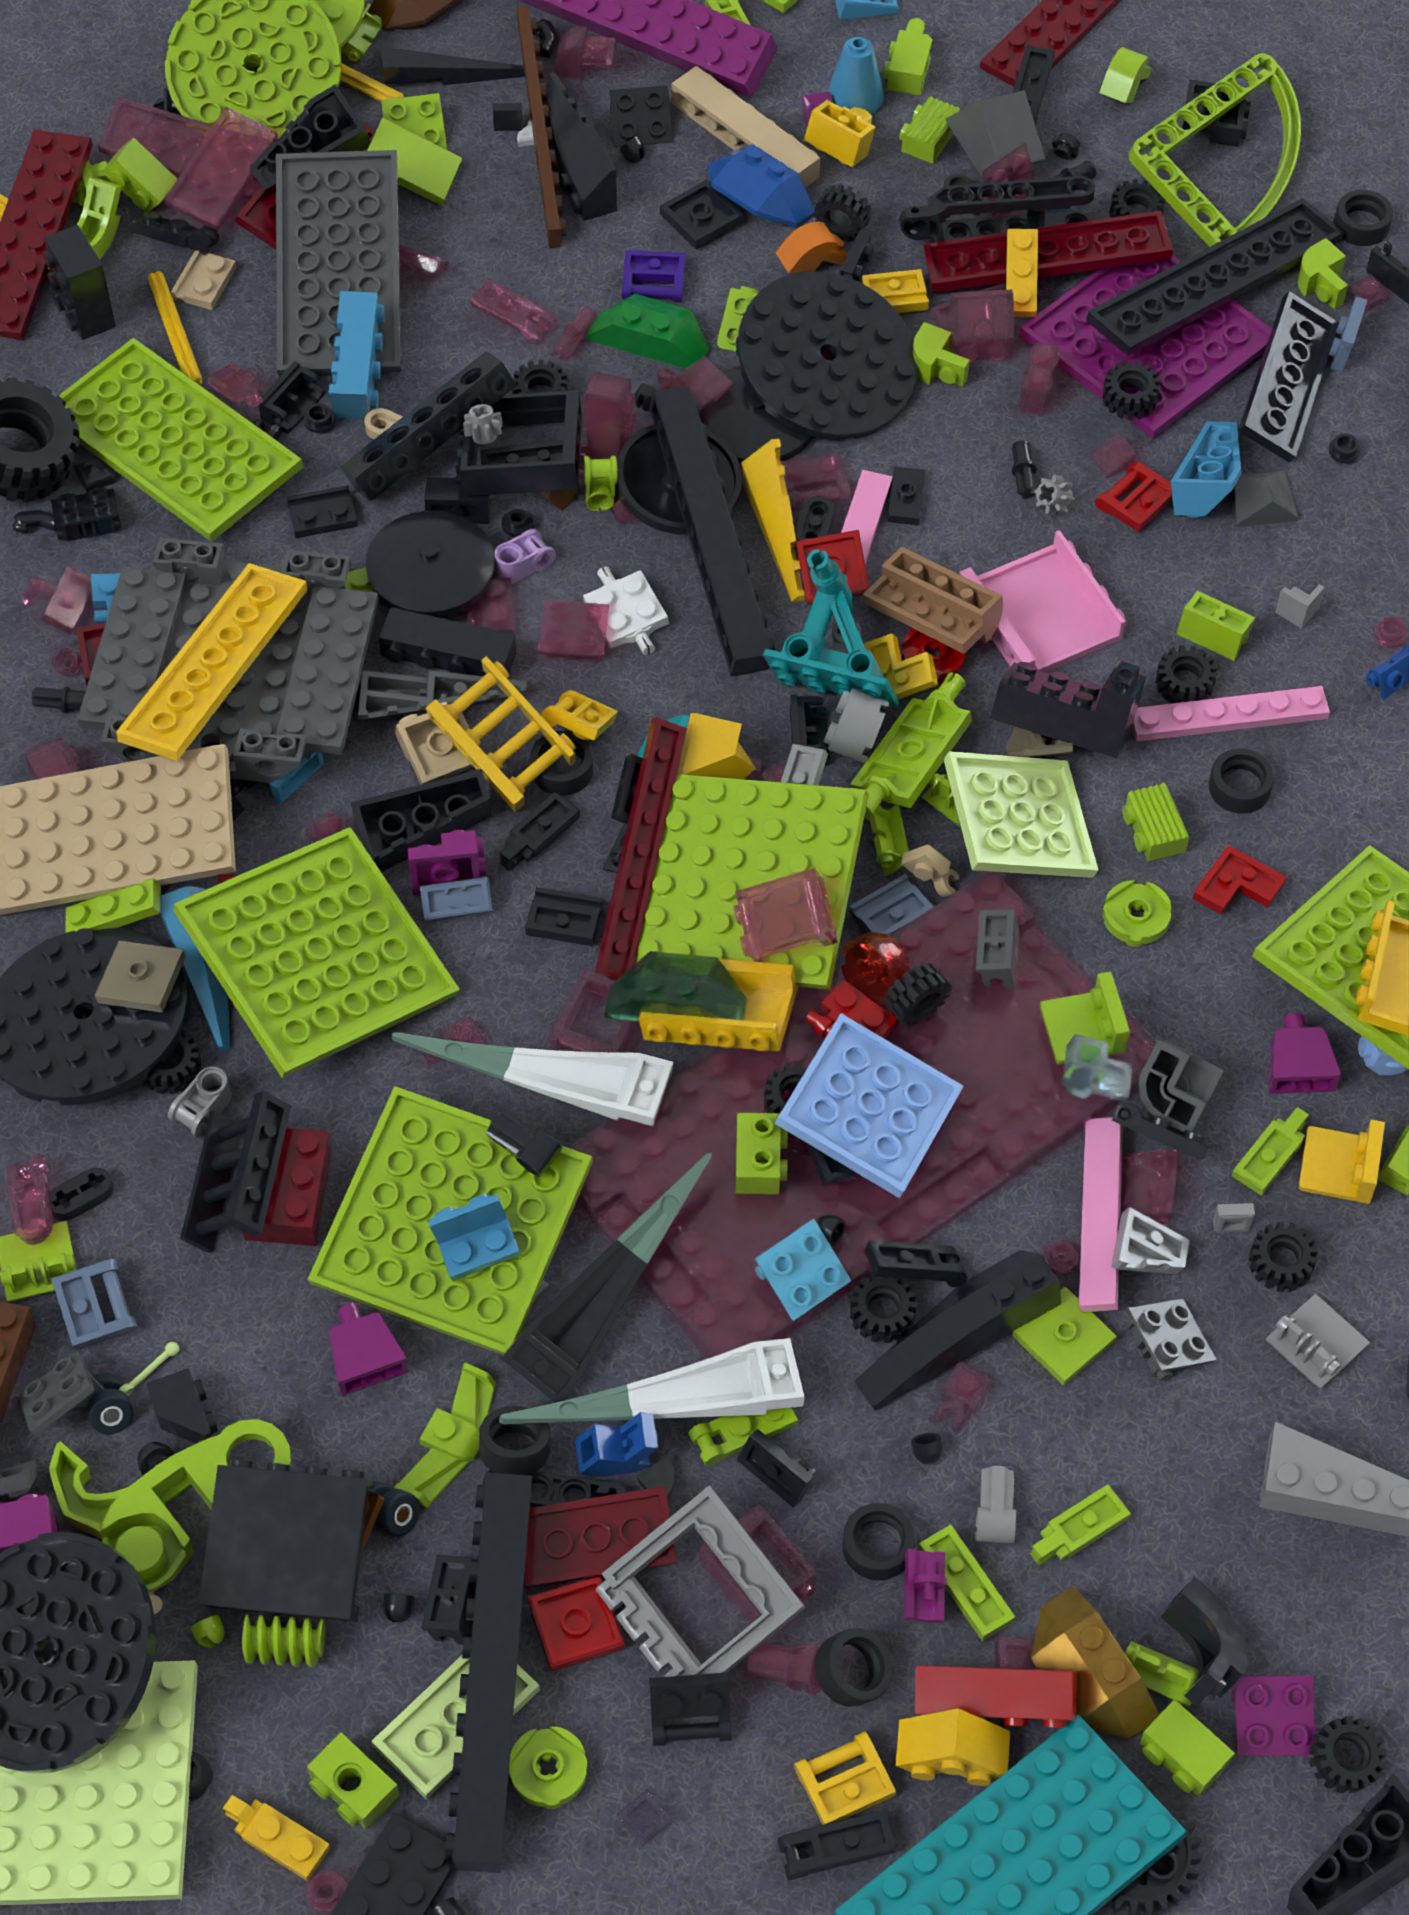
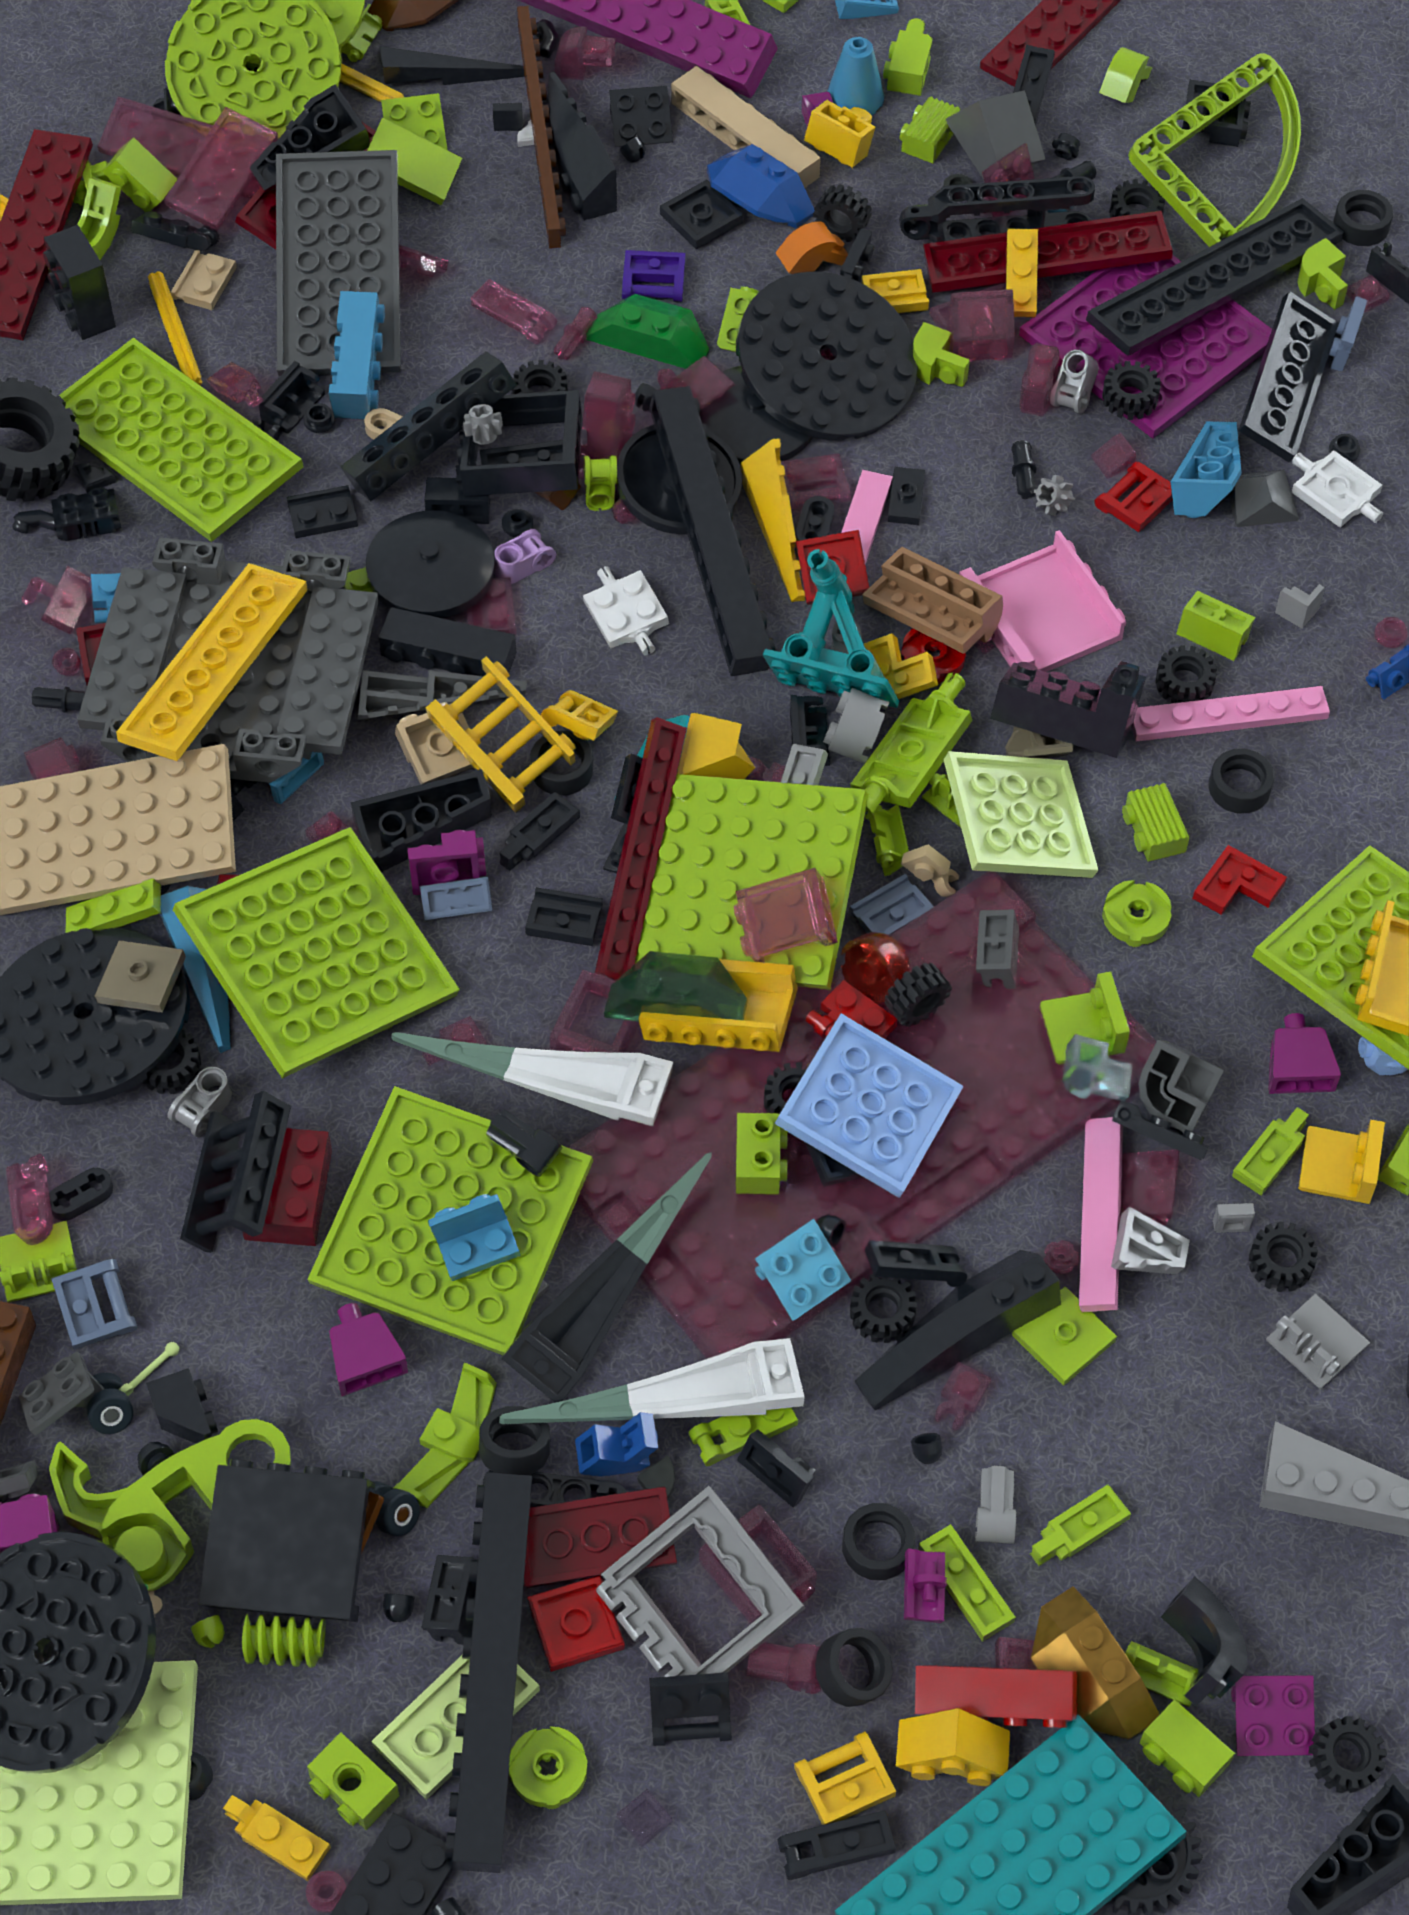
(573, 630): clear pink hinge -> none
(1074, 384): none -> light grey piece
(1169, 1337): hinge -> none
(1337, 488): none -> white plate

